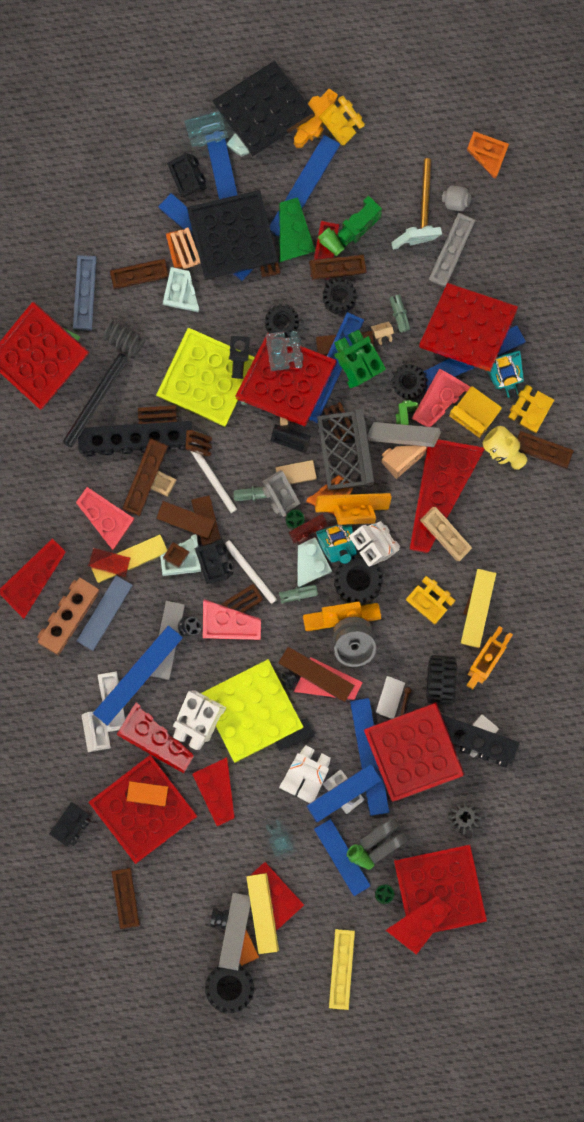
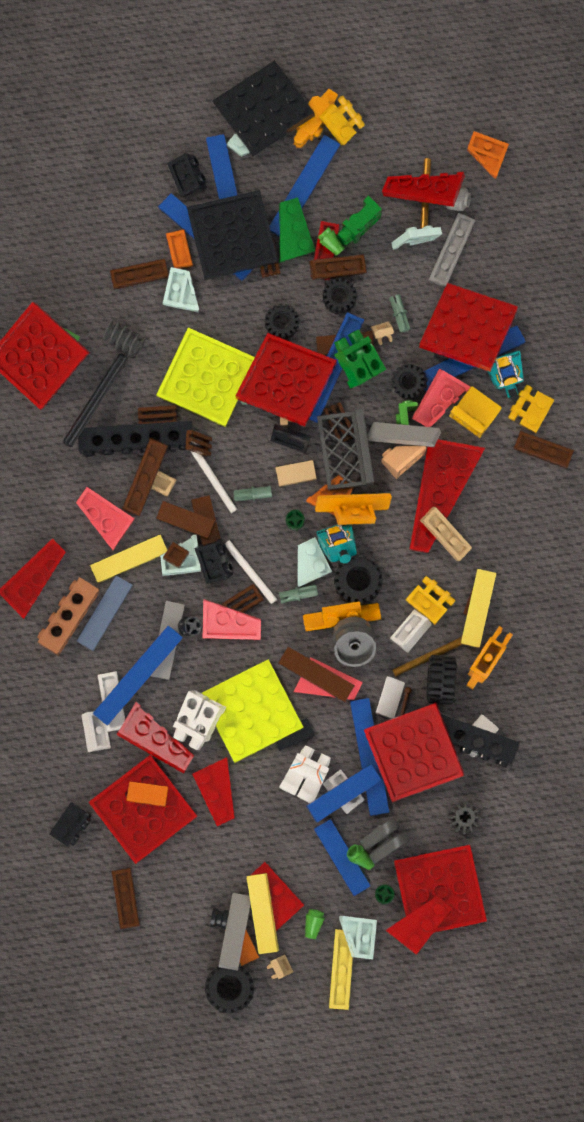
(84, 293): sand blue tile -> none
(109, 562): clear red plate -> none
(180, 234): light nougat tile -> none
(203, 125): clear light blue plate -> none
(238, 357): black bracket -> none
(277, 350): clear light blue plate -> none
(280, 492): light grey bracket -> none
(280, 841): clear light blue plate -> none
(281, 967): none -> tan tile
(289, 680): black plate -> none
(302, 532): clear red plate -> none
(314, 921): none -> bright green cone
(359, 936): none -> light aqua wing
(375, 542): white hips -> none
(411, 630): none -> white slope
(425, 658): none -> pearl gold bar
(426, 188): none -> red wing
(504, 447): light yellow piece -> none

